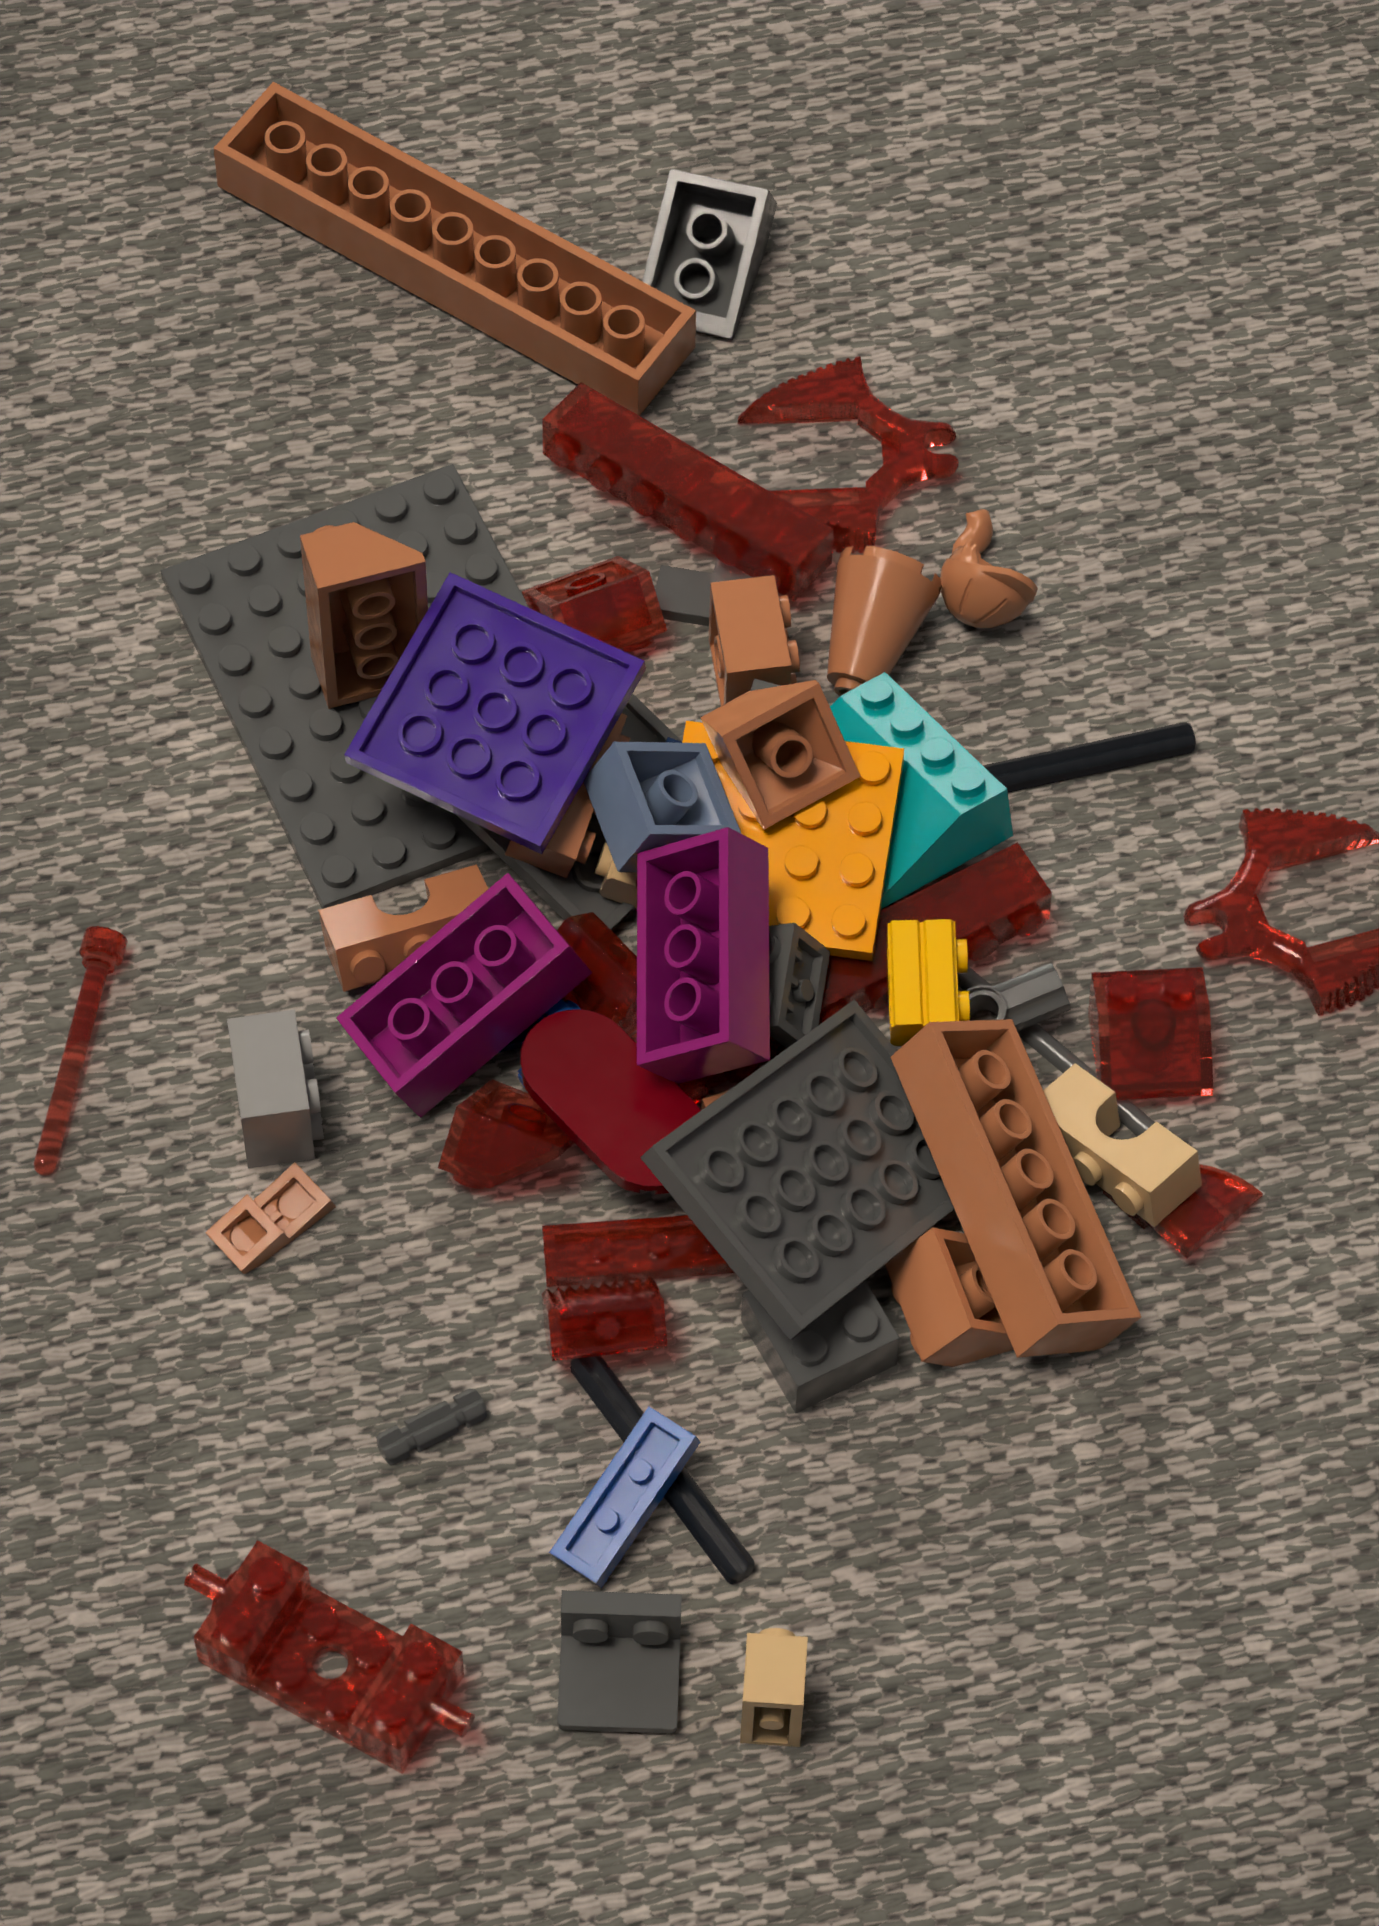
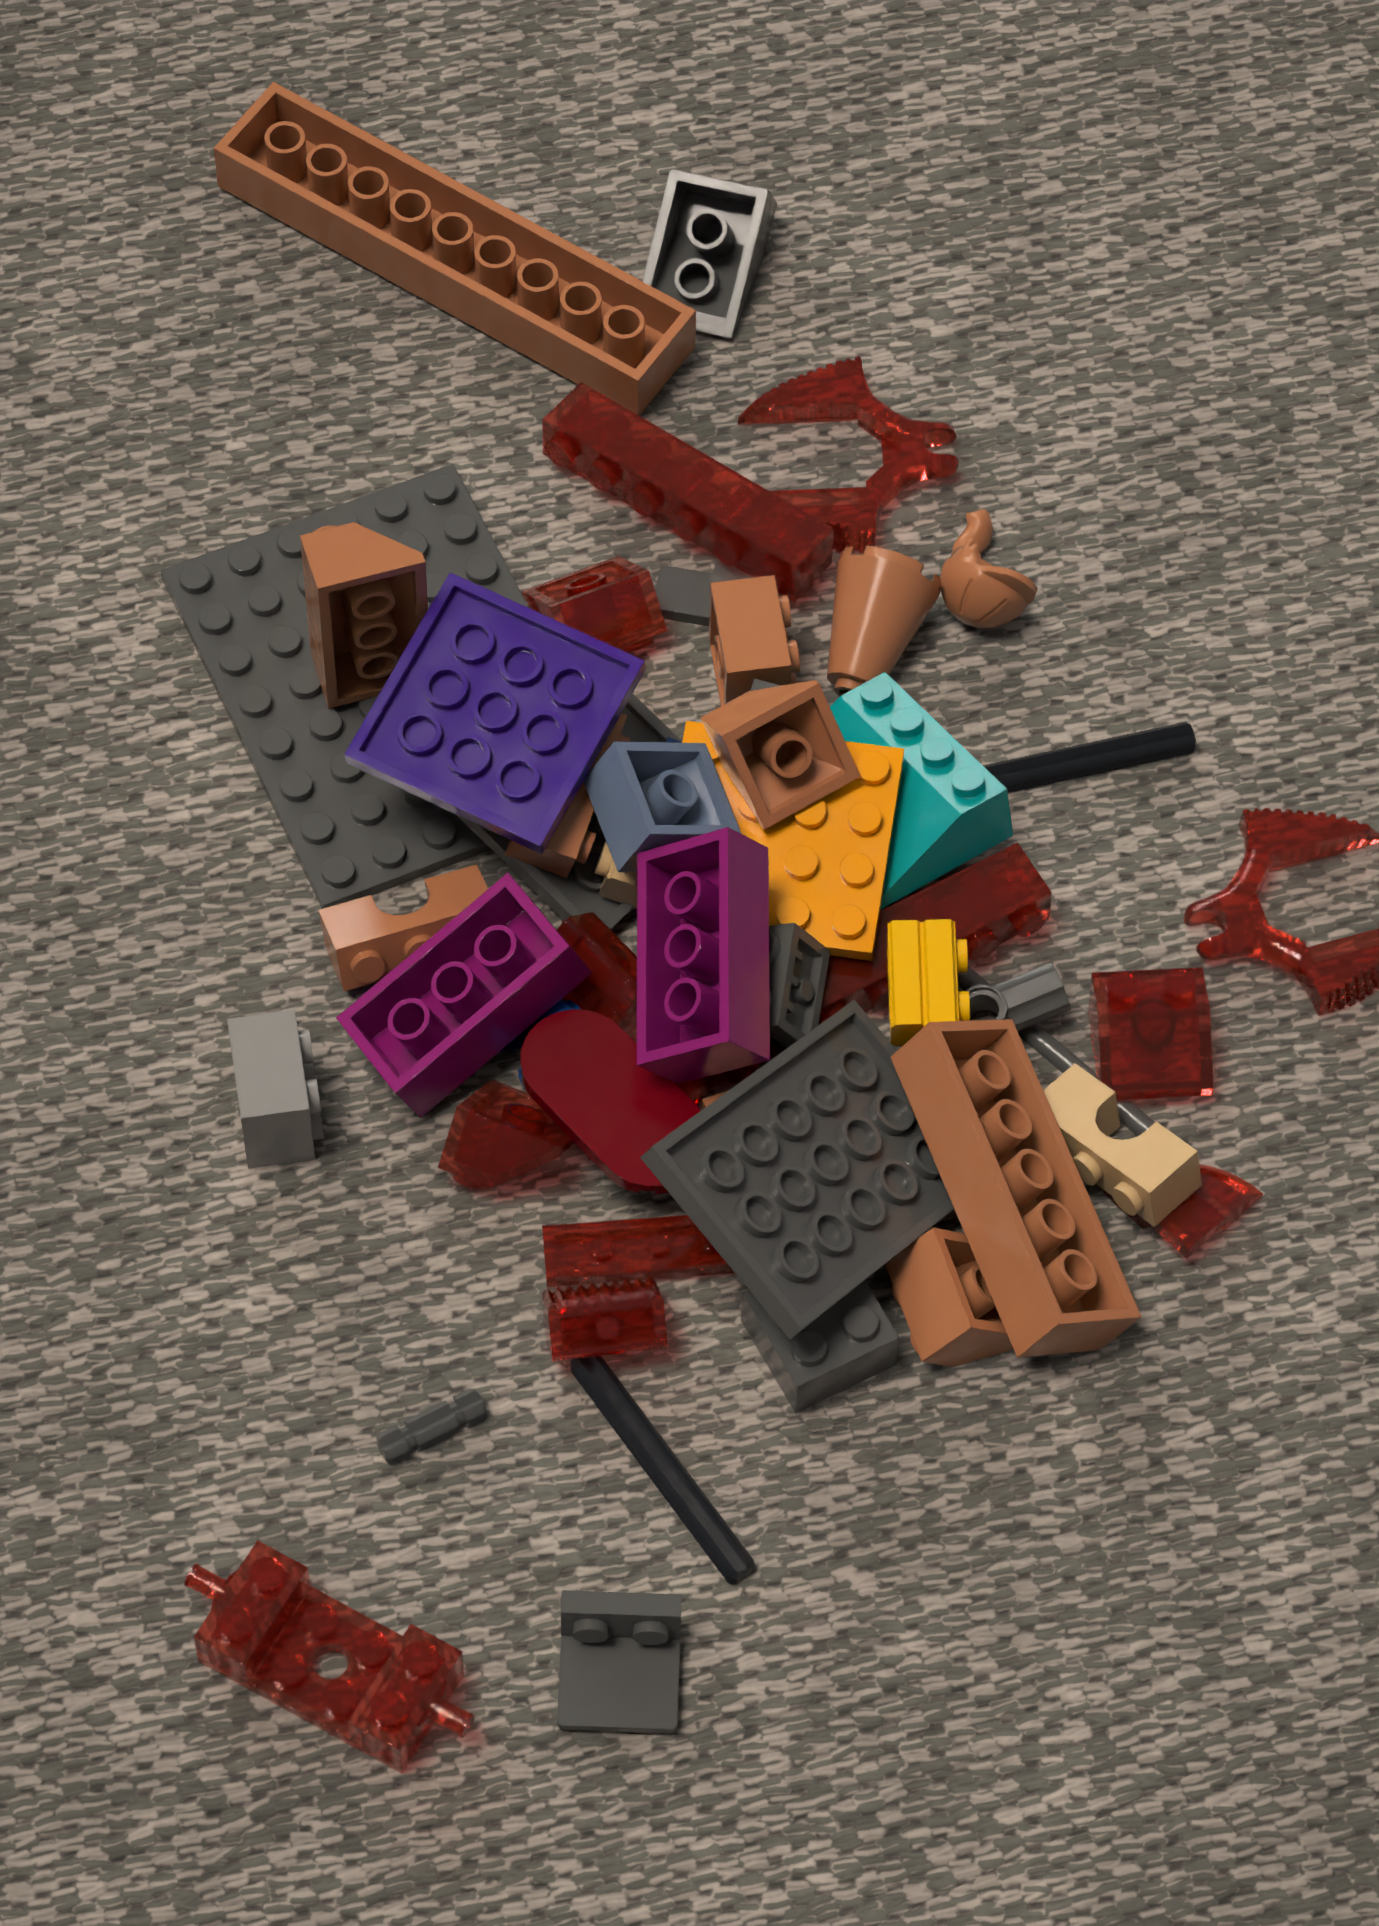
(101, 952): clear red piece -> none
(263, 1226): nougat slope -> none
(625, 1497): plate -> none
(773, 1688): tan brick -> none

